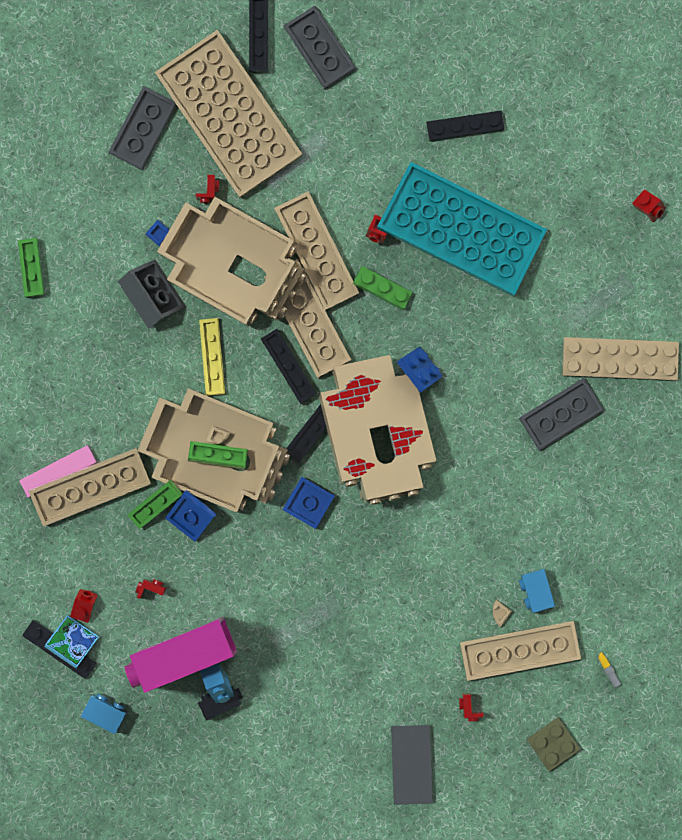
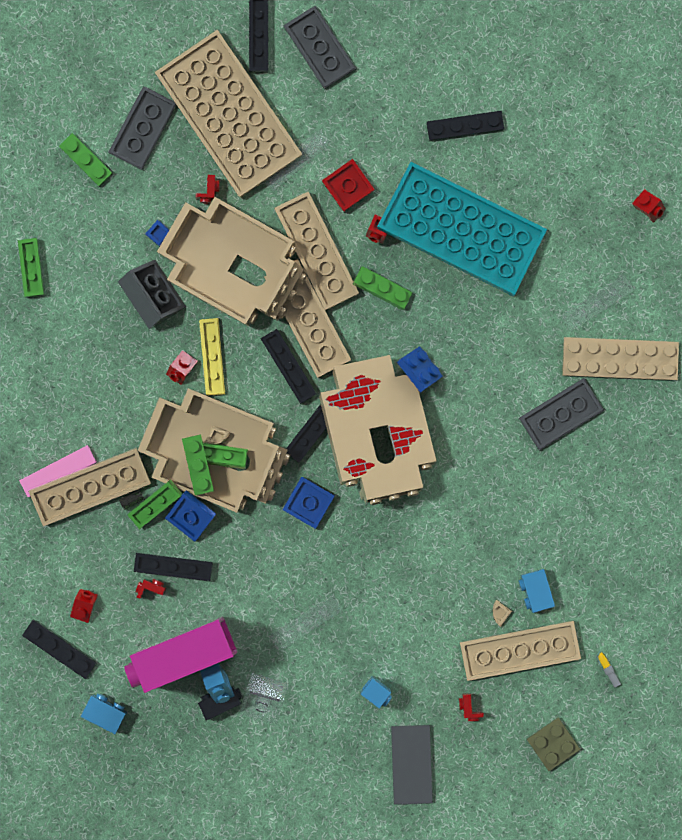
(71, 641): tile -> none
(85, 159): none -> bright green plate
(131, 499): none -> clear smoke pin
(173, 567): none -> black plate
(181, 367): none -> bracket
(197, 464): none -> bright green plate
(264, 698): none -> clear slope
(348, 185): none -> red plate
(376, 692): none -> dark azure brick

